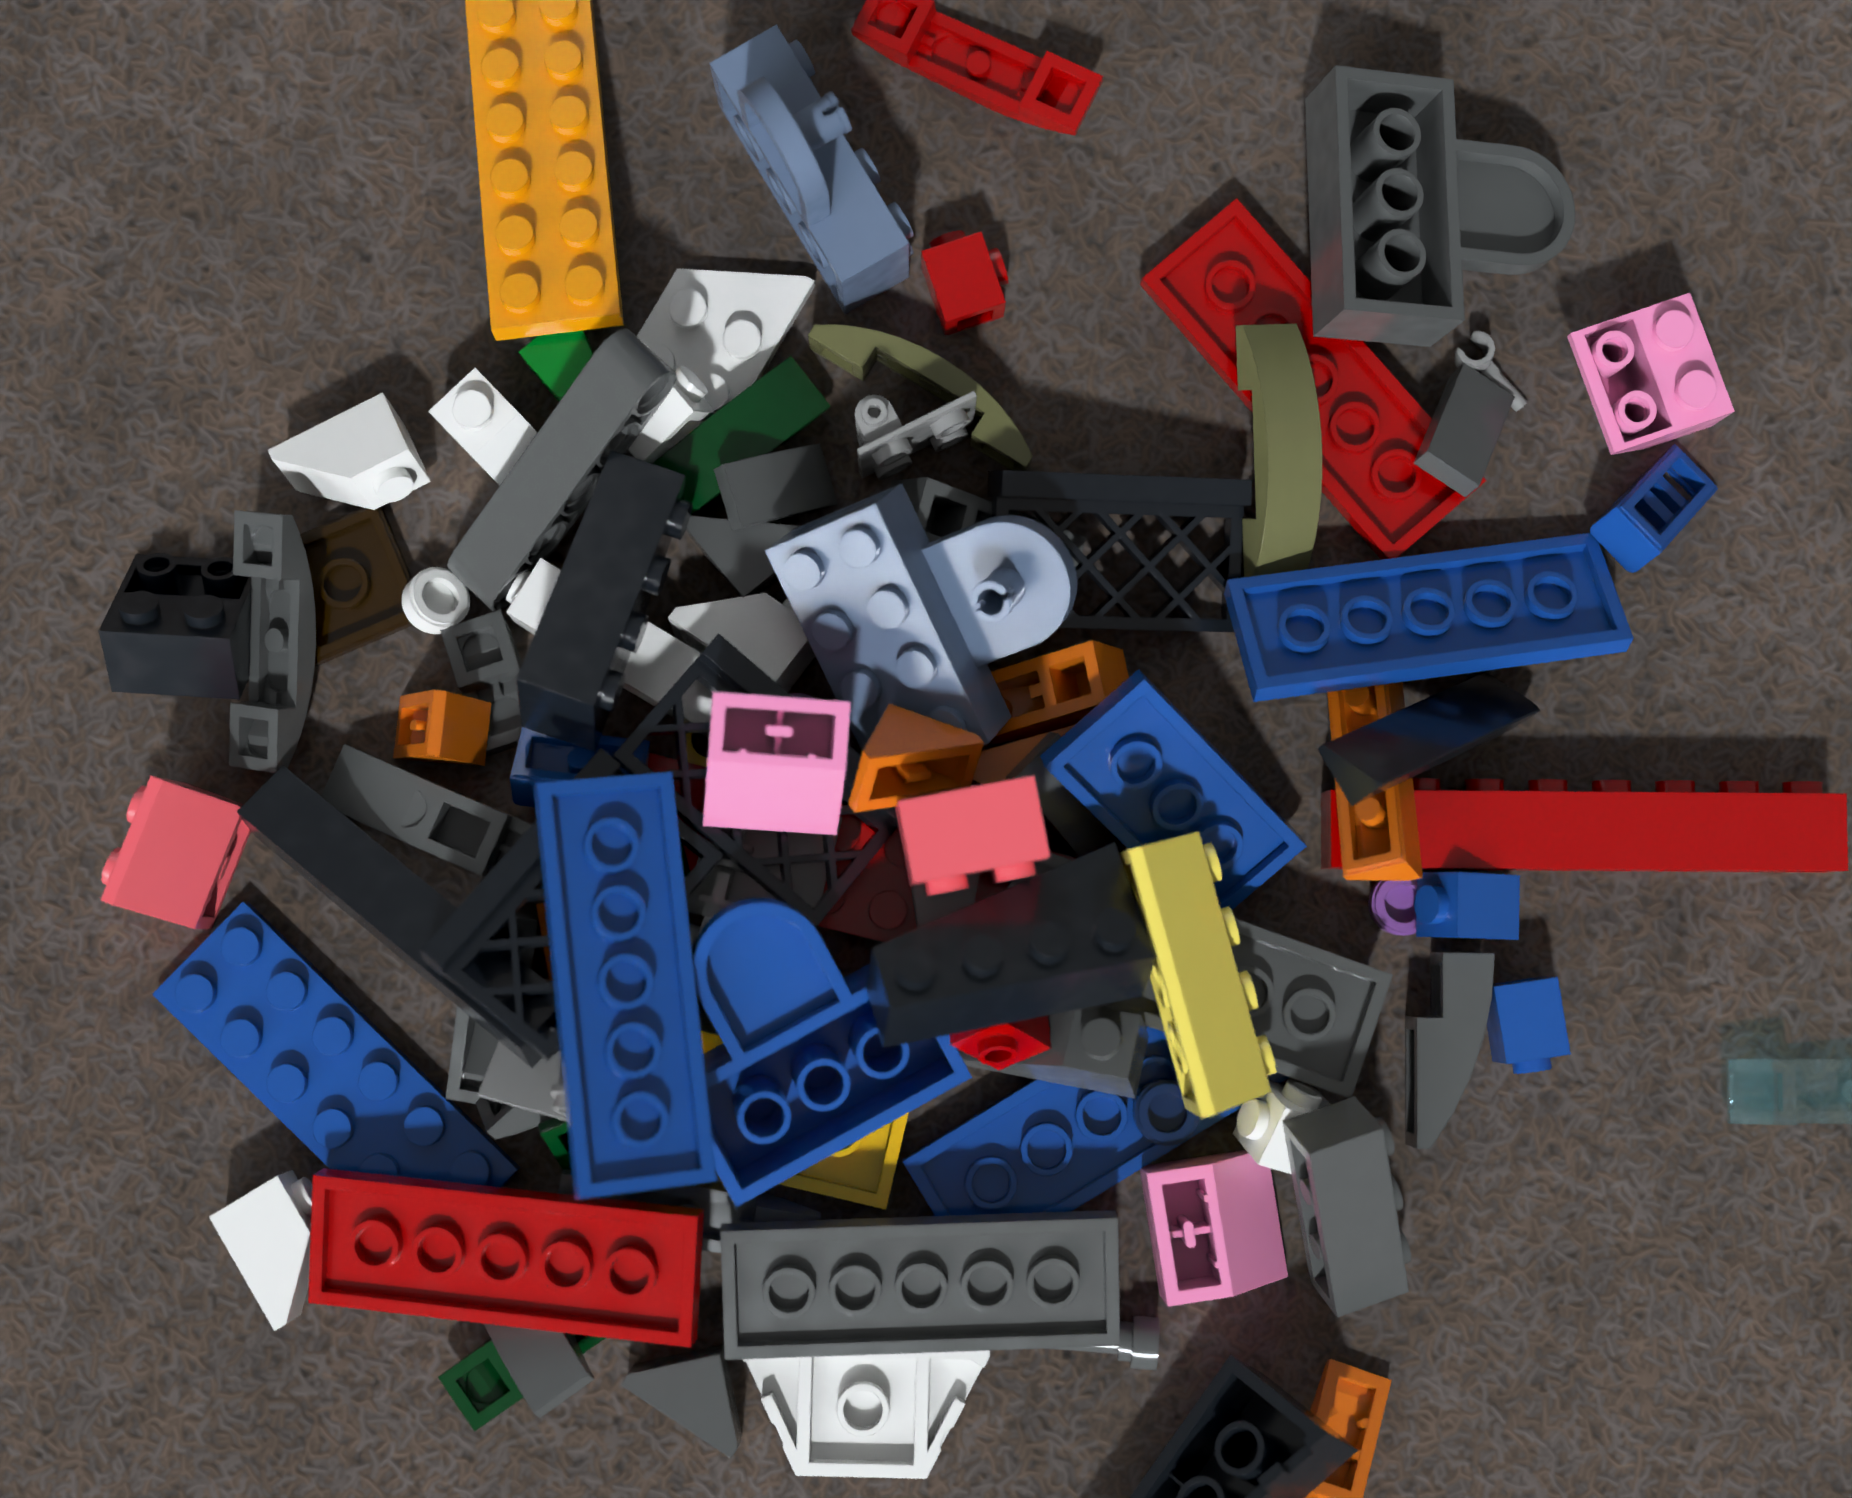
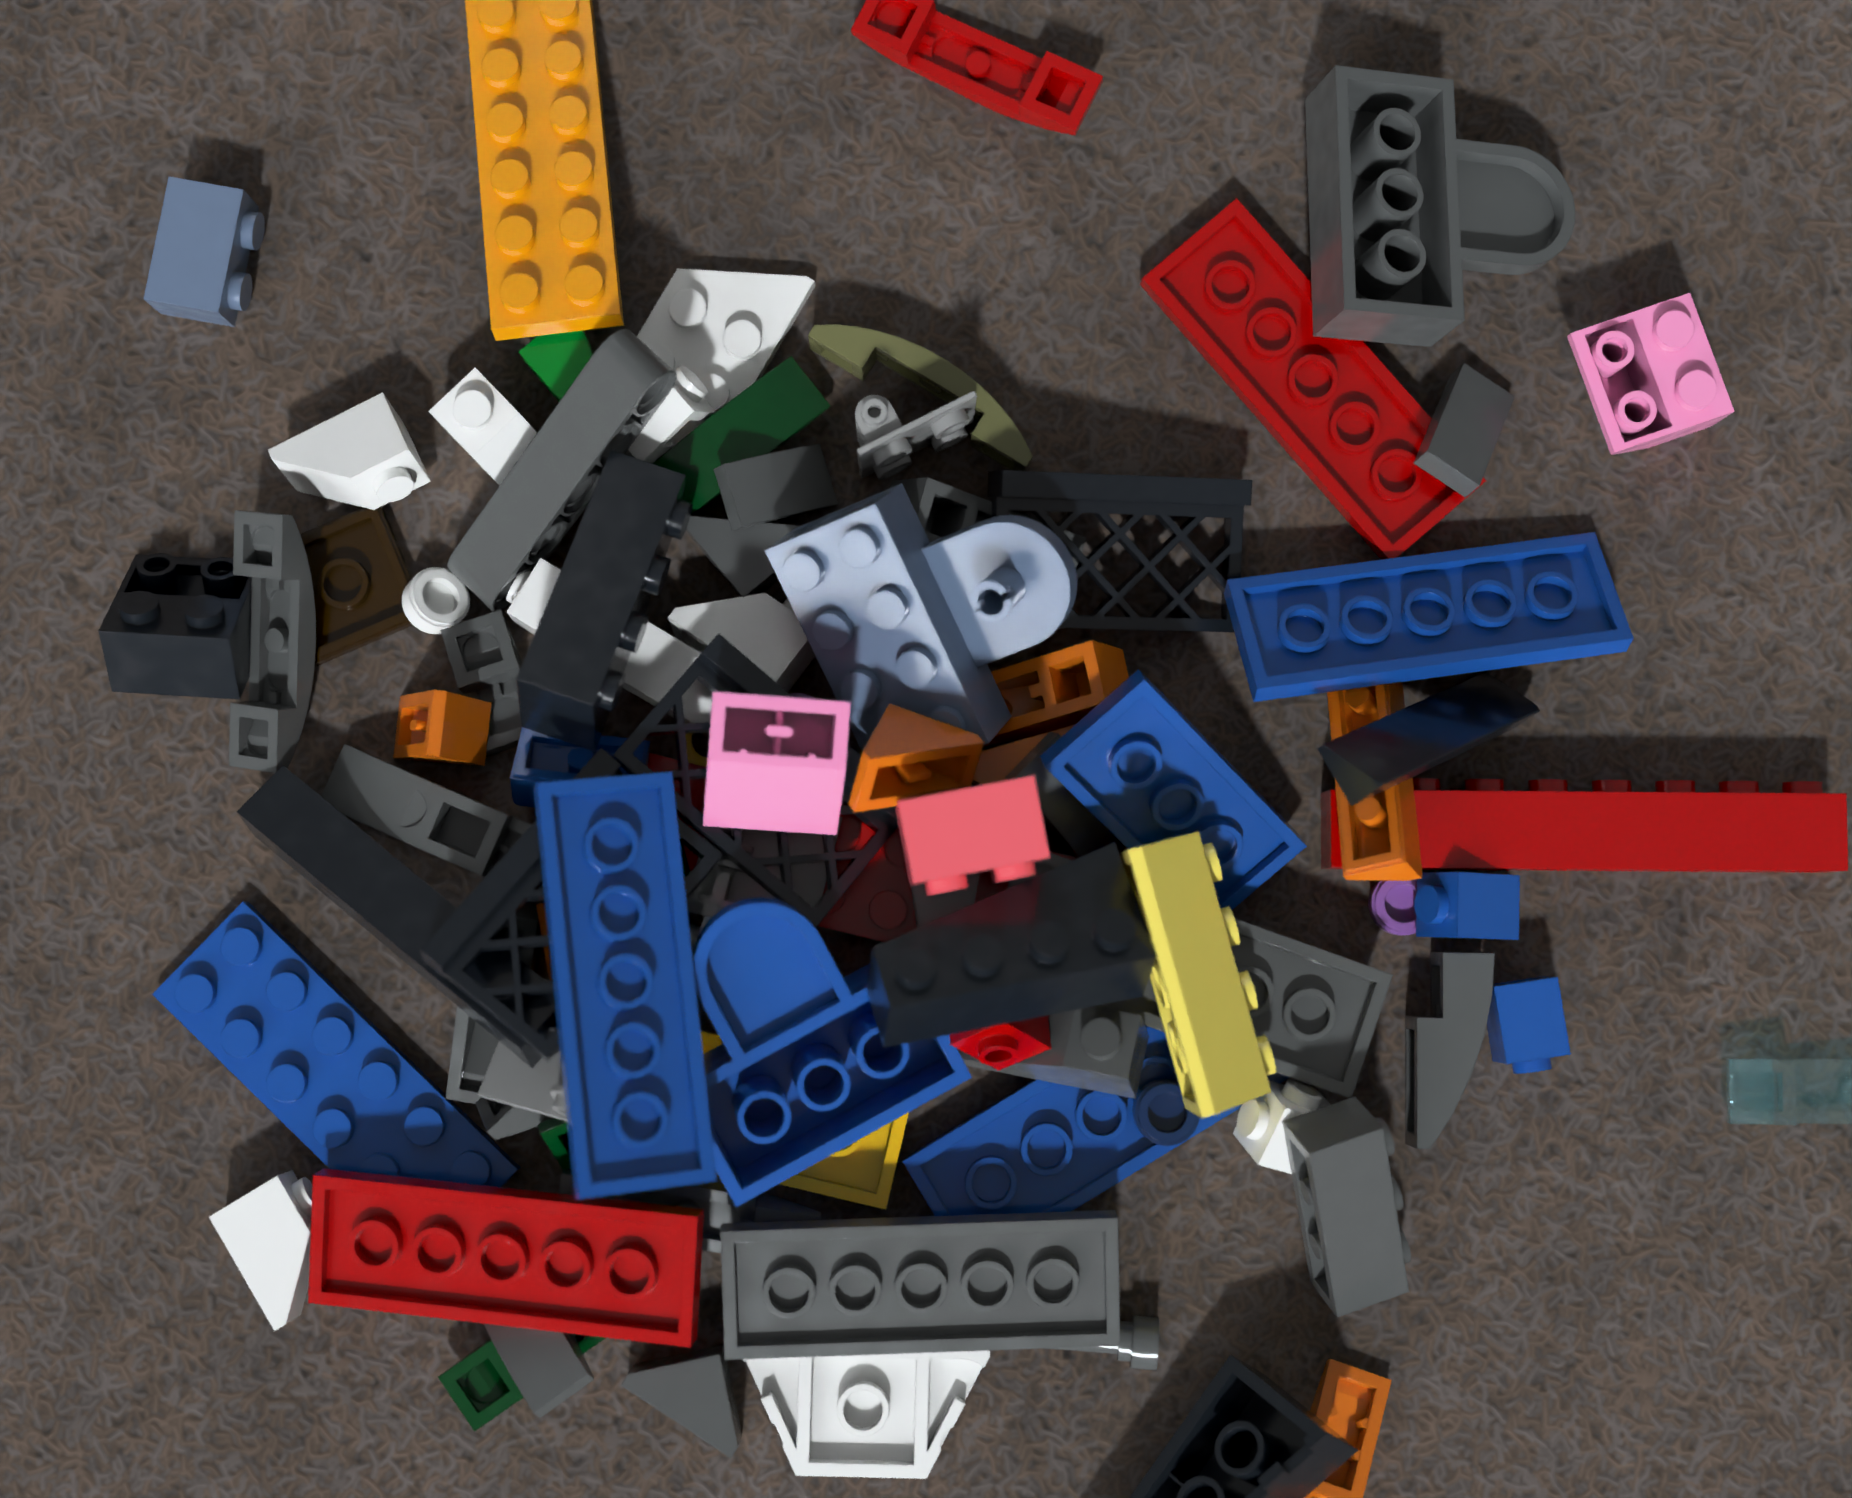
(176, 854): coral slope -> none
(204, 252): none -> sand blue brick
(812, 168): sand blue brick -> none
(964, 280): red brick -> none
(1212, 1227): bright pink slope -> none
(1286, 448): olive slope -> none
(1487, 367): light grey hand -> none
(1652, 510): blue slope -> none

